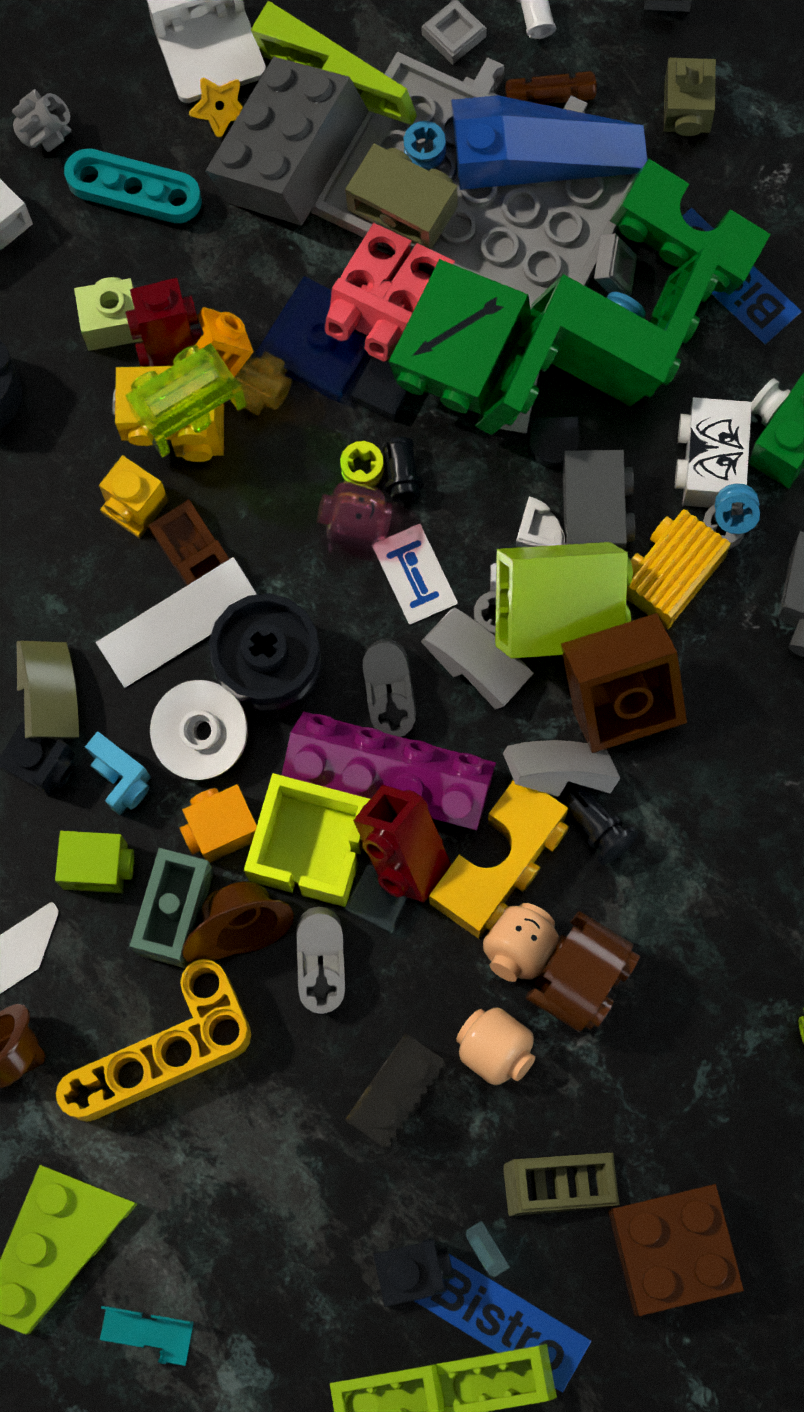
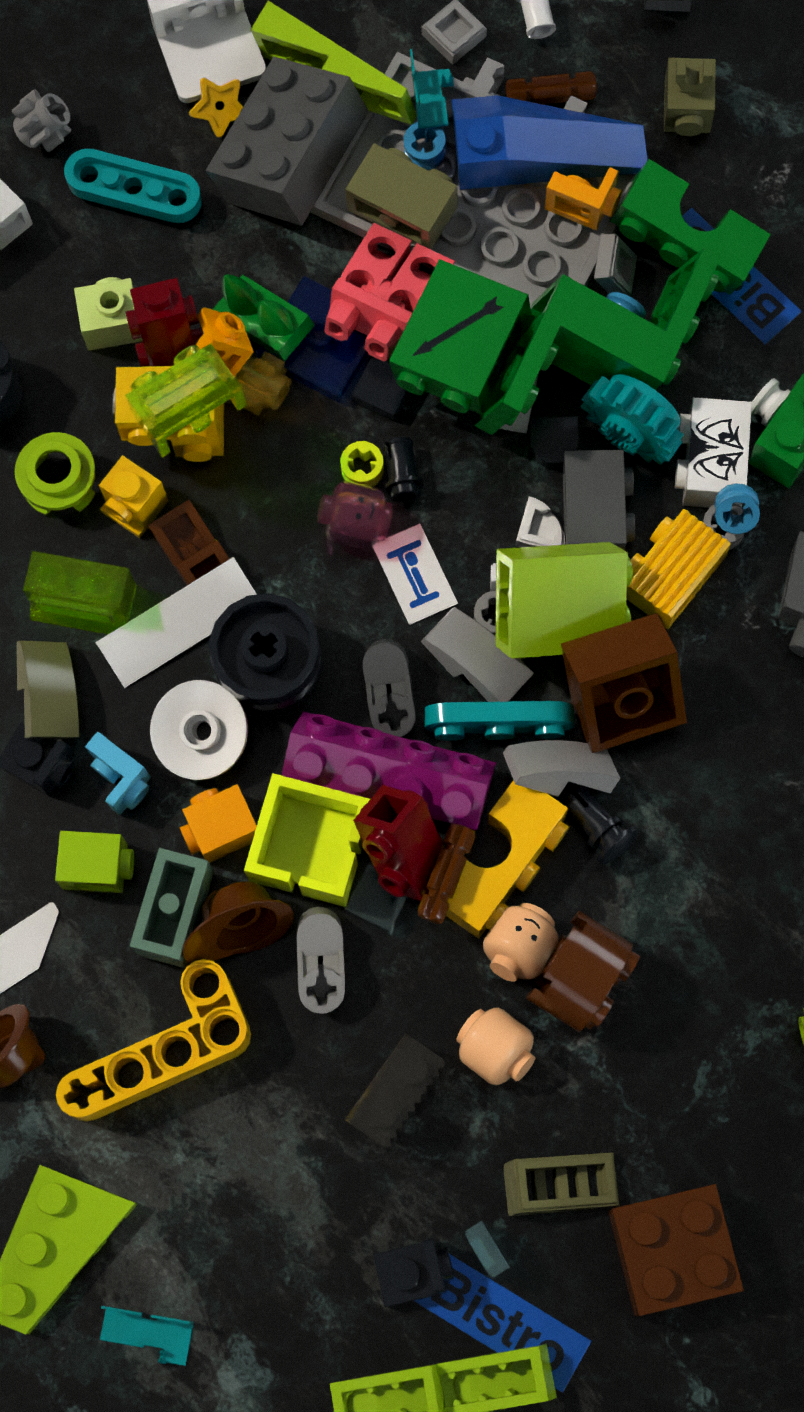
(72, 491): none -> lime piece
(78, 593): none -> clear neon green window
(266, 316): none -> green tile
(432, 106): none -> teal piece
(446, 873): none -> reddish brown axle
(499, 719): none -> teal plate
(579, 201): none -> light orange bracket
(634, 417): none -> teal gear

